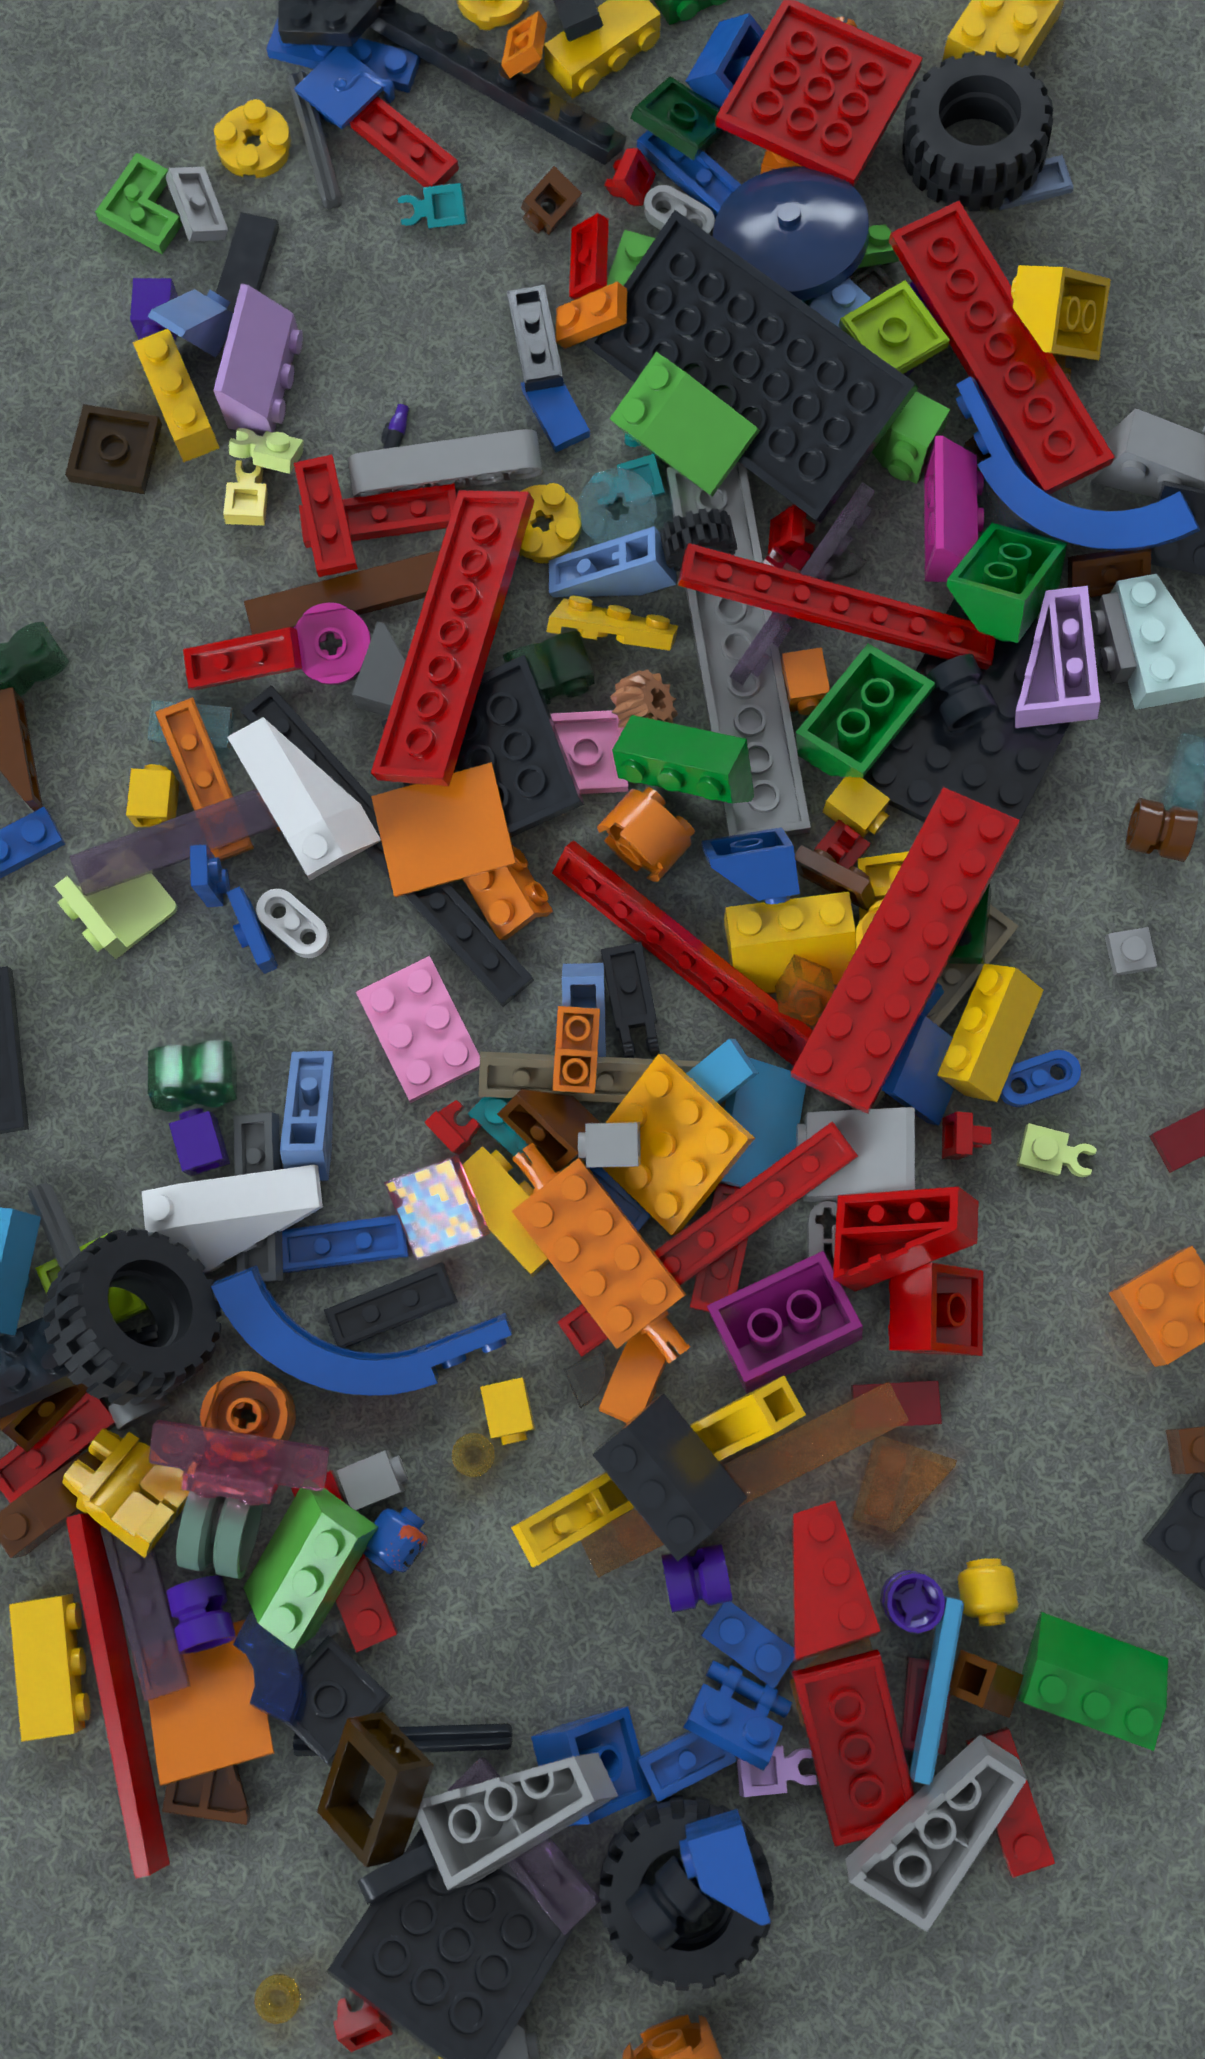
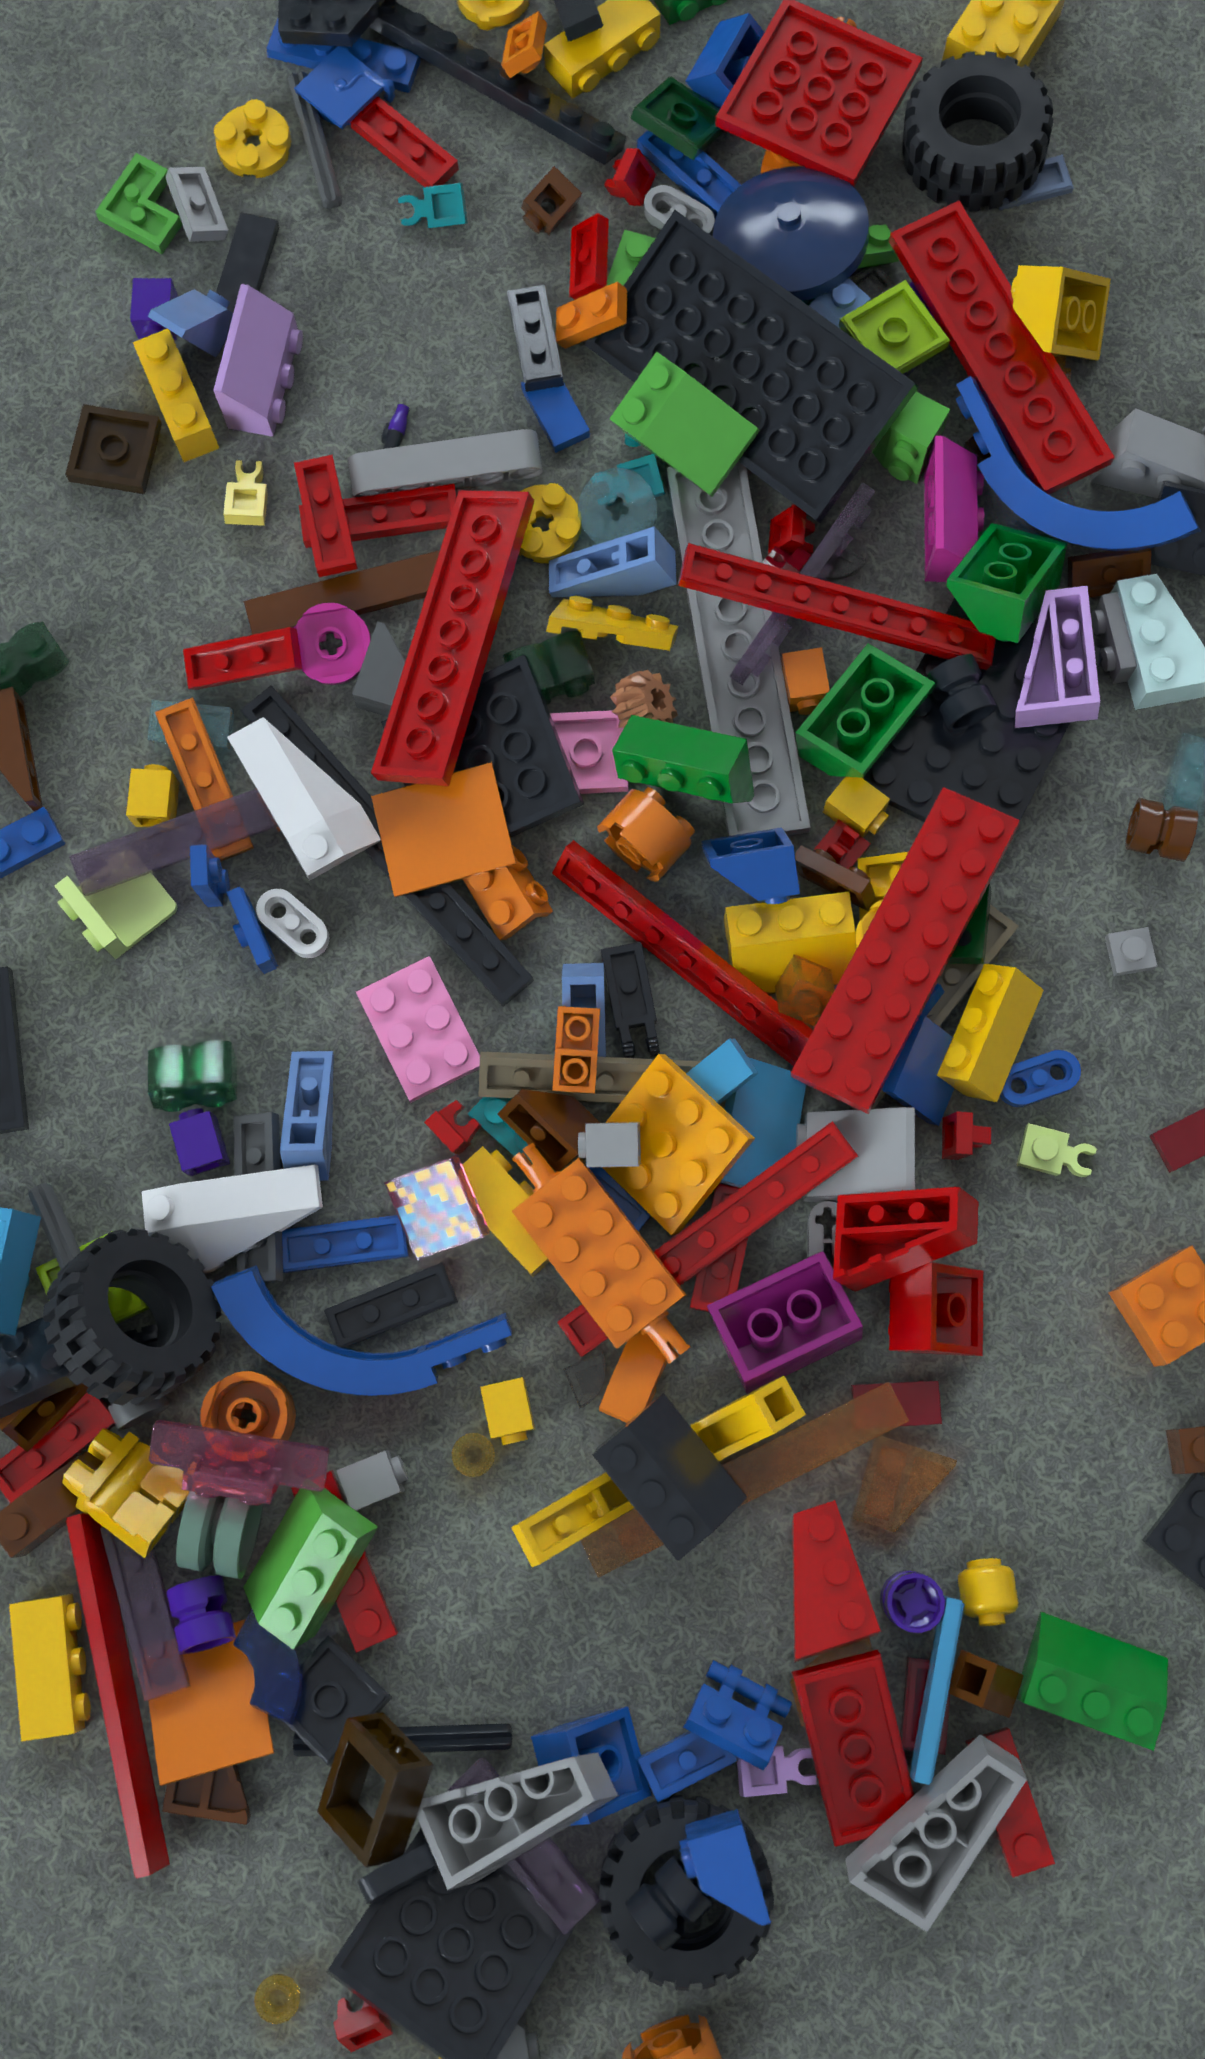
(270, 451): yellowish green plate -> none
(396, 1540): blue head -> none
(697, 1578): dark purple wheel -> none
(703, 529): black tyre -> none
(749, 1643): blue plate -> none

